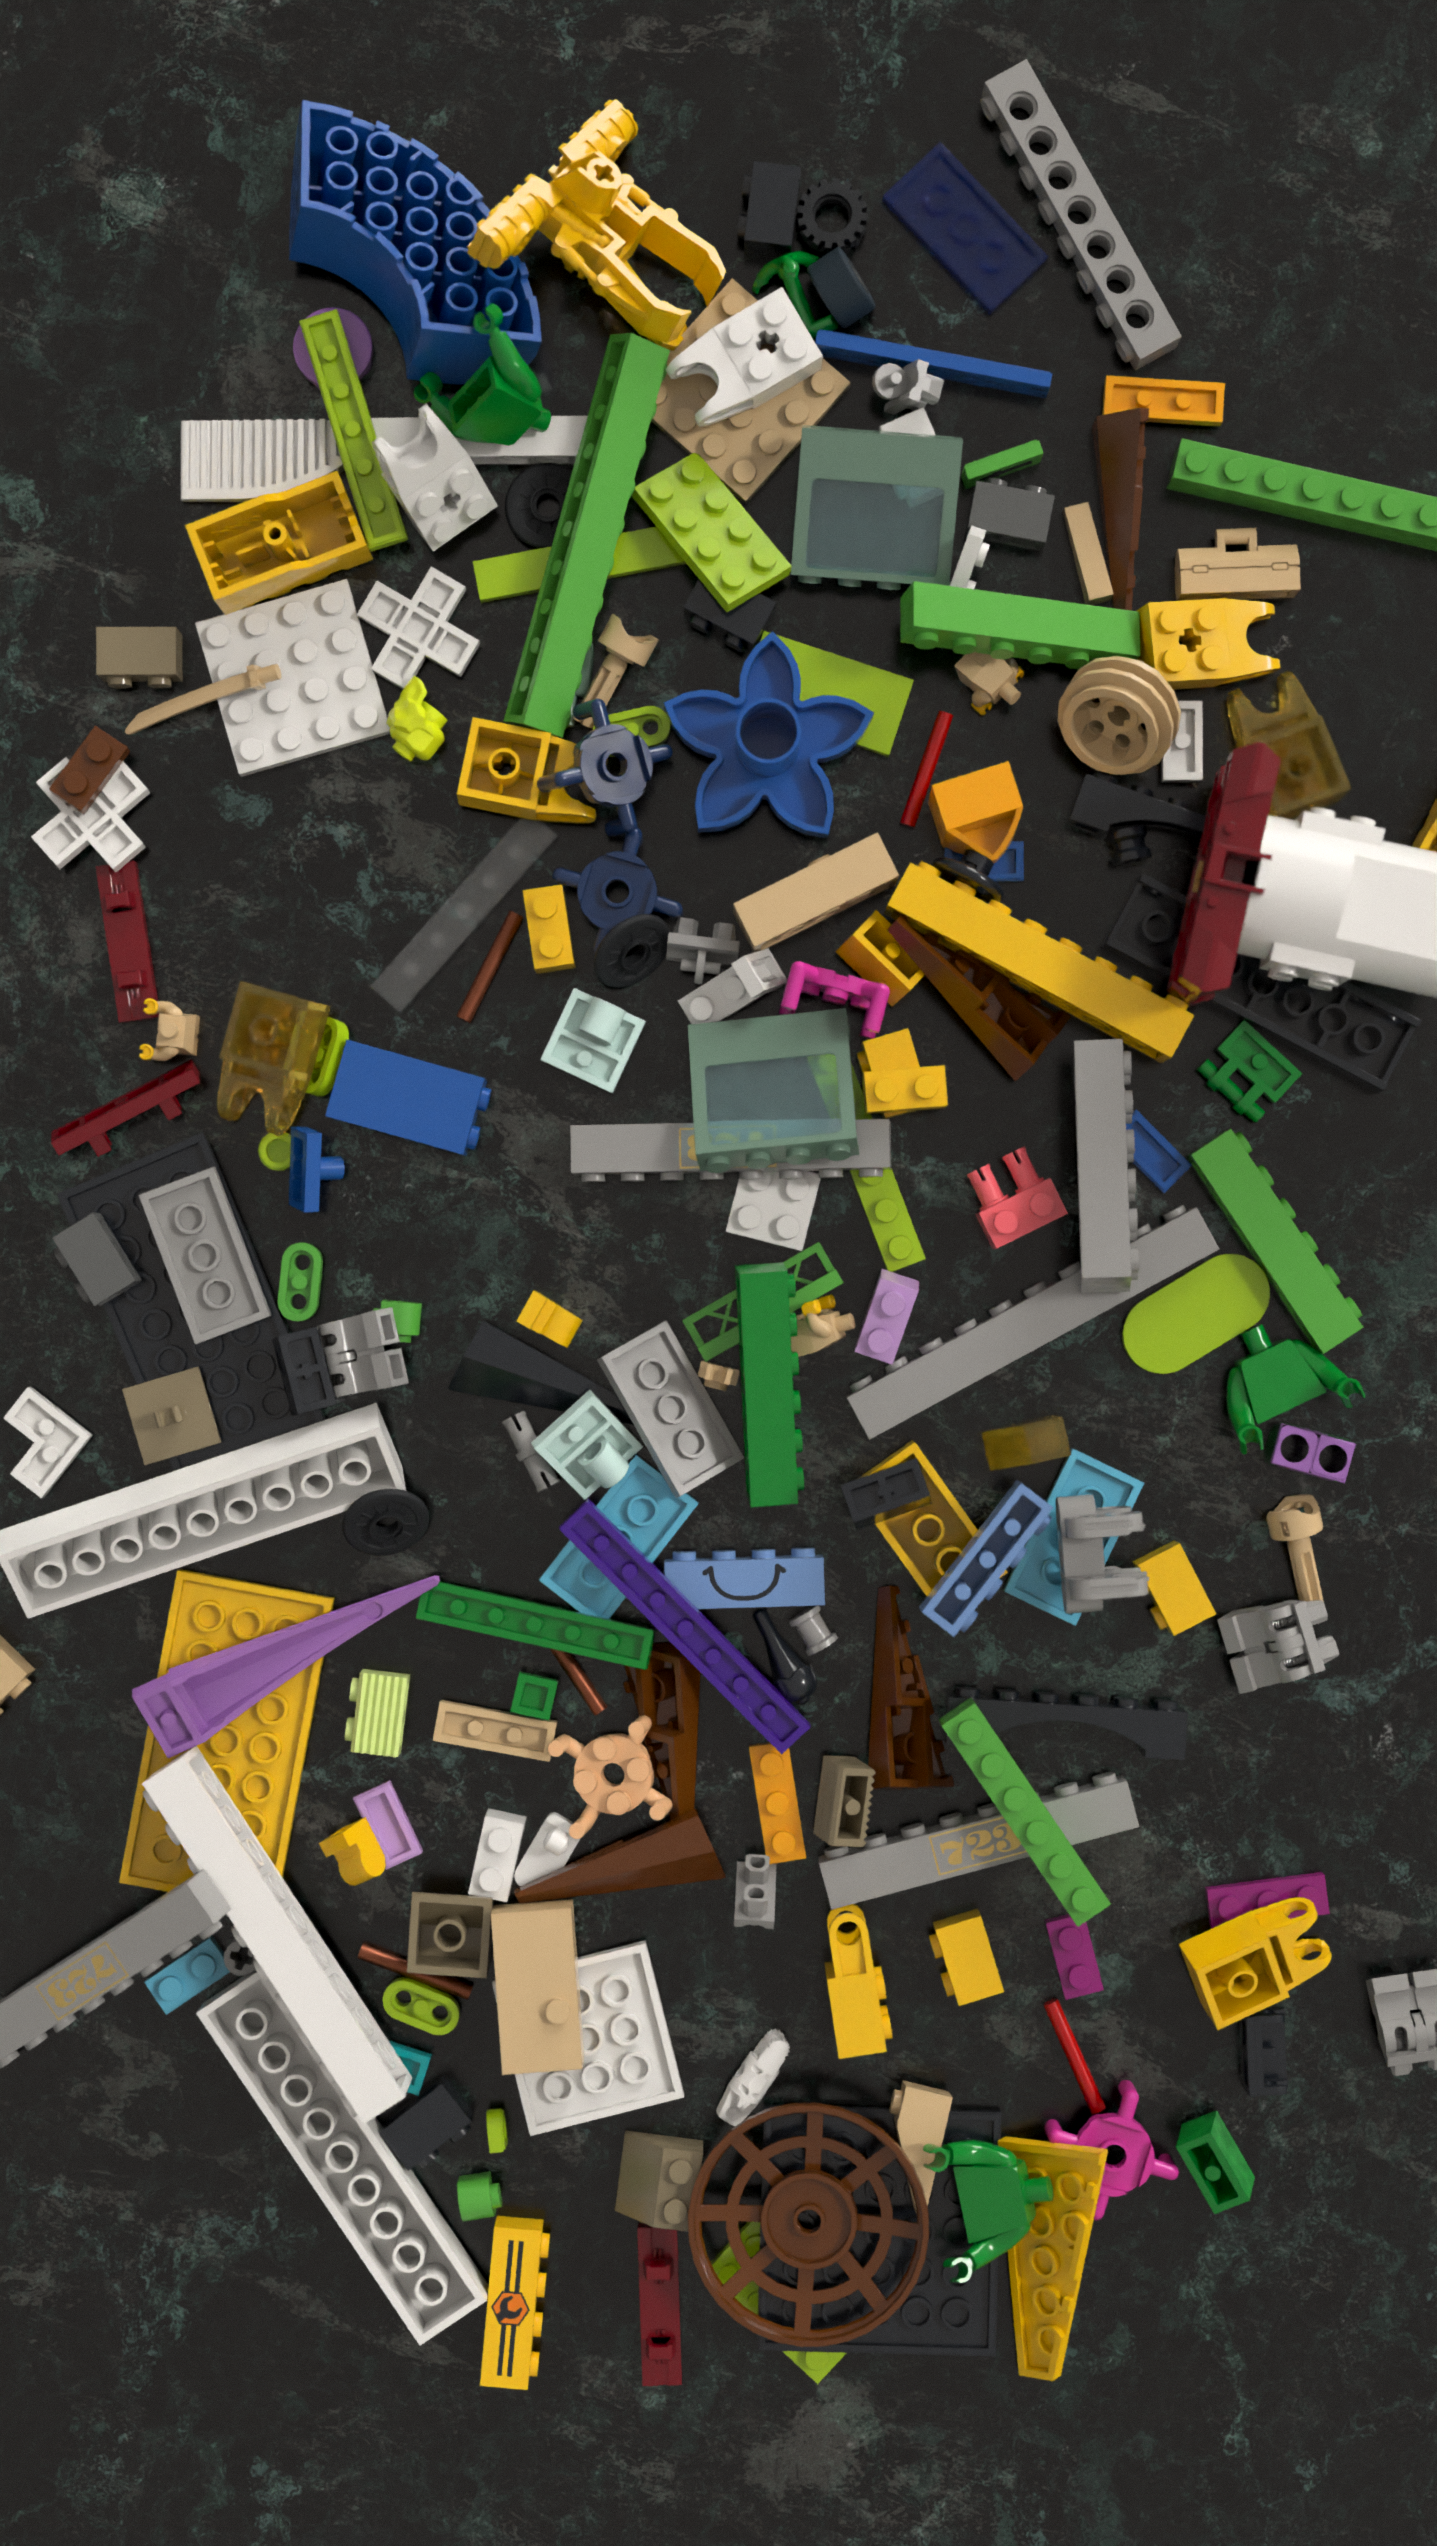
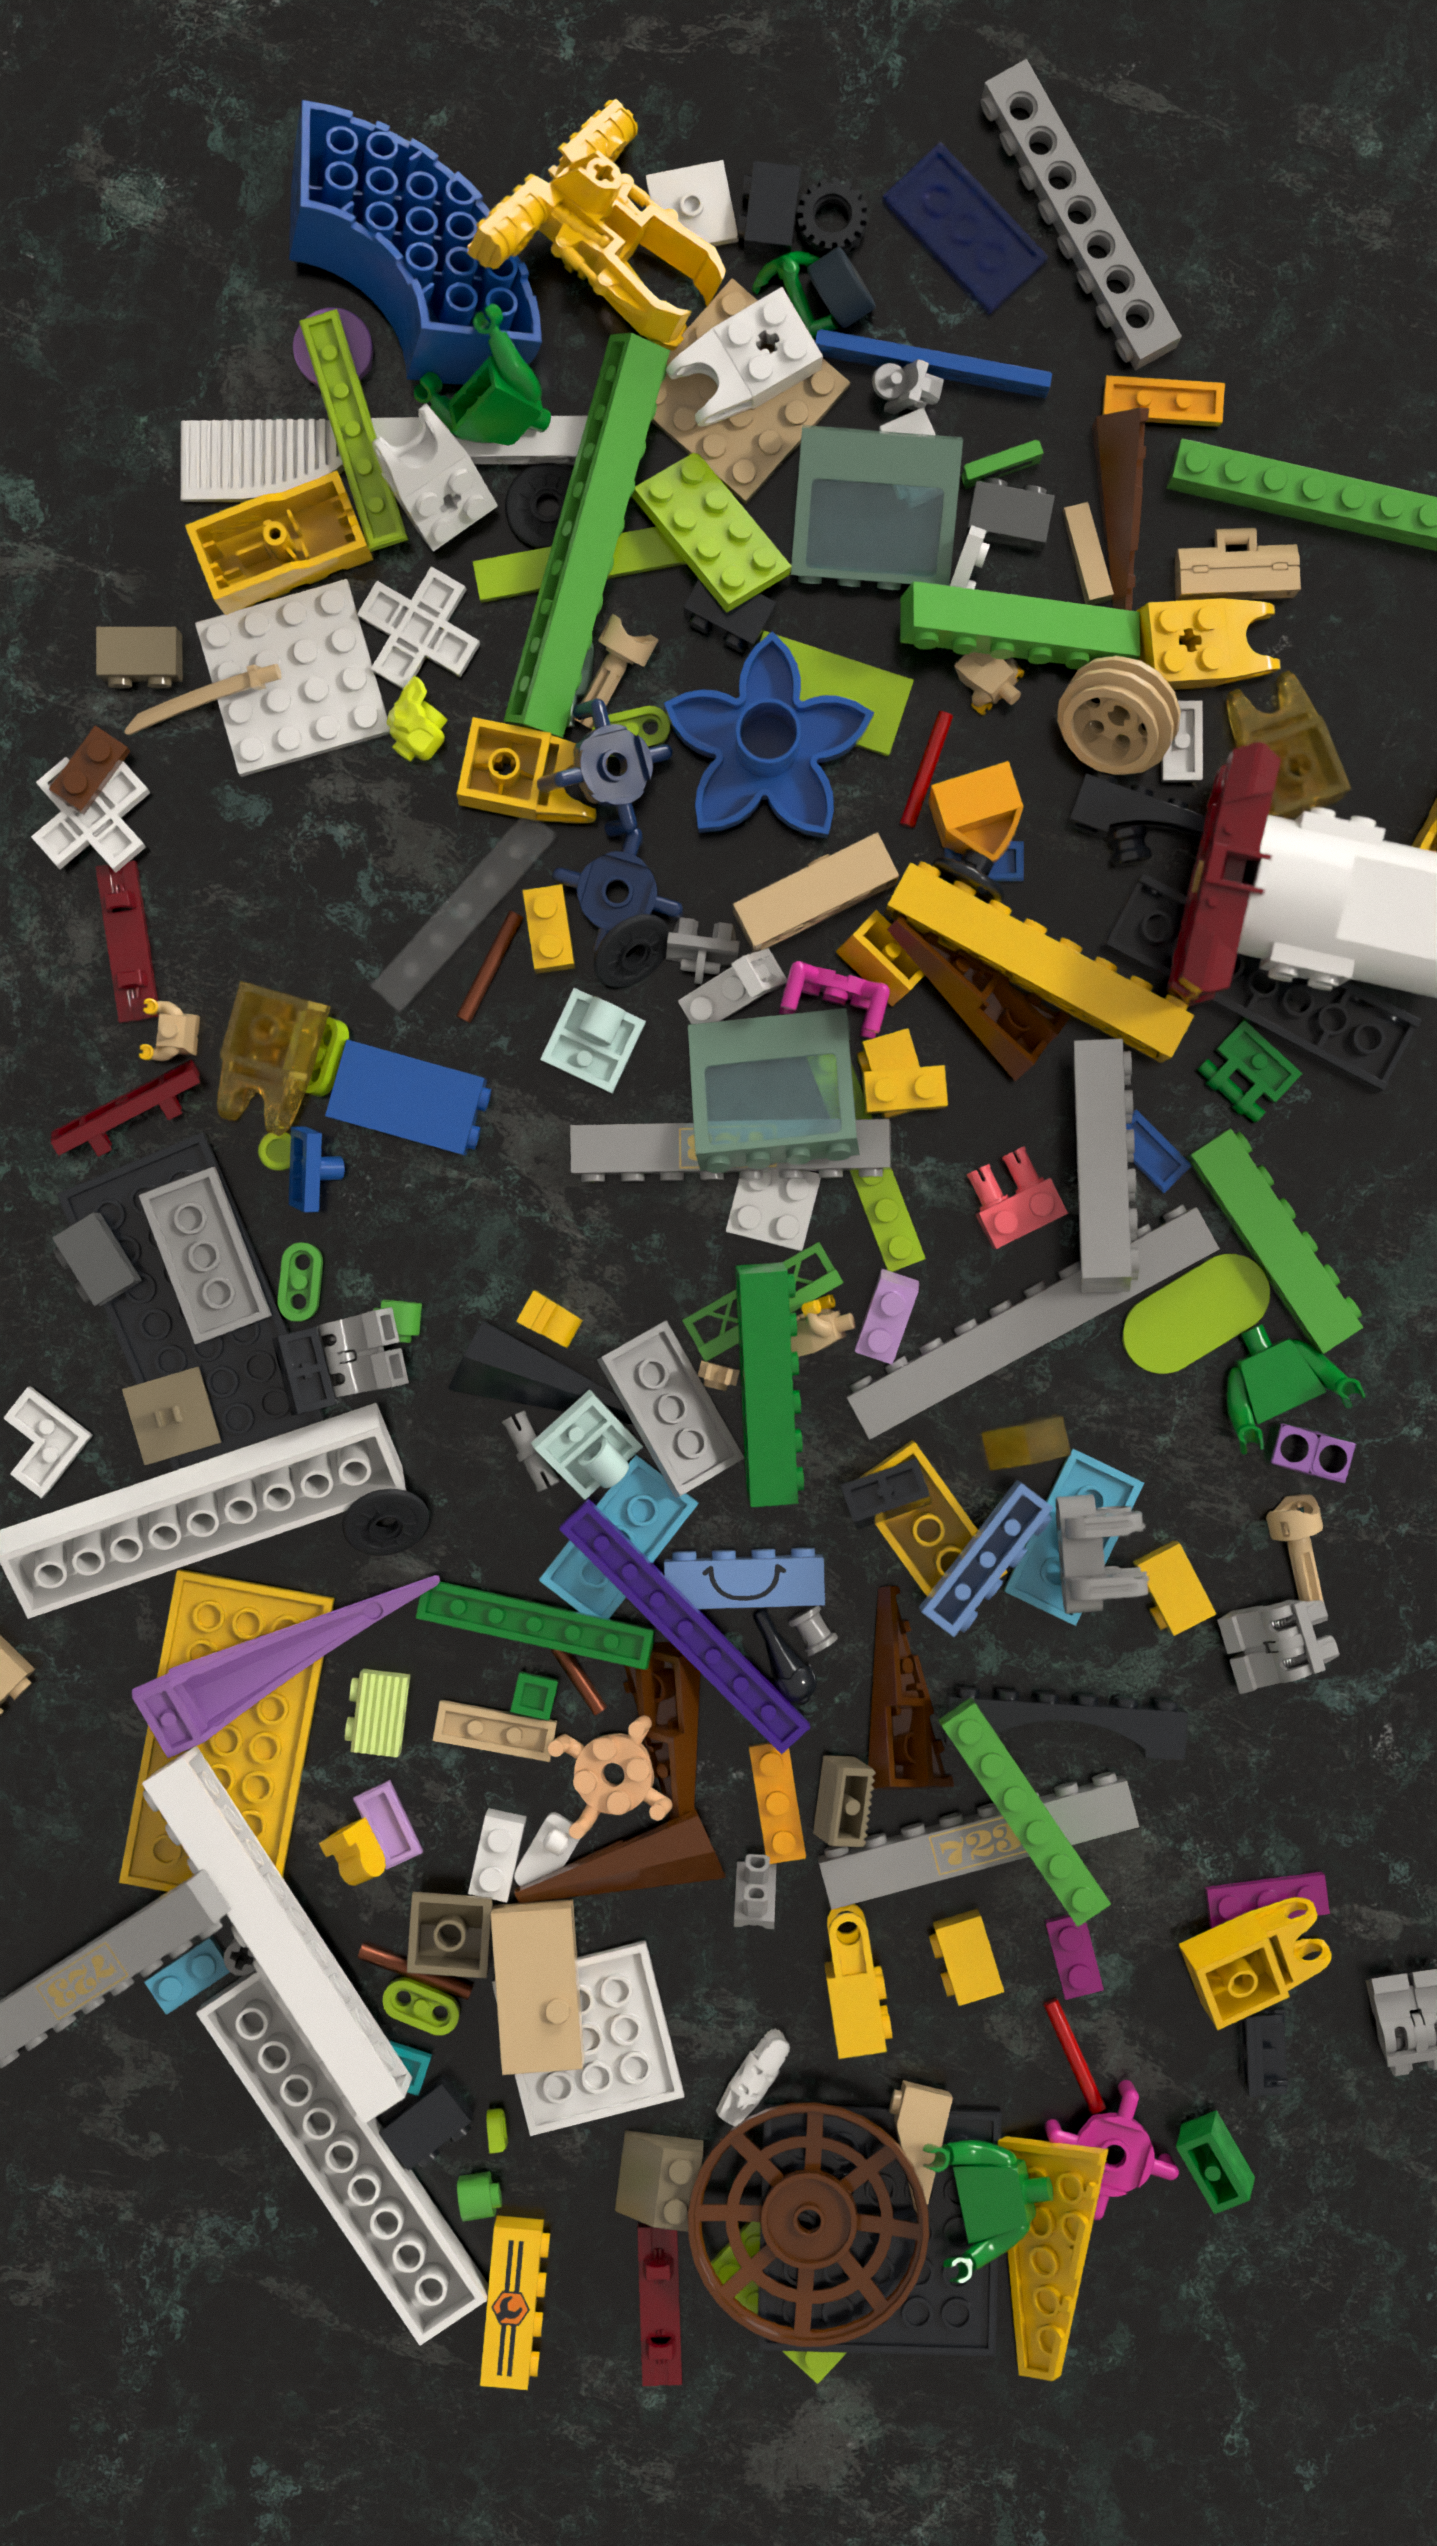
(699, 198): none -> white plate

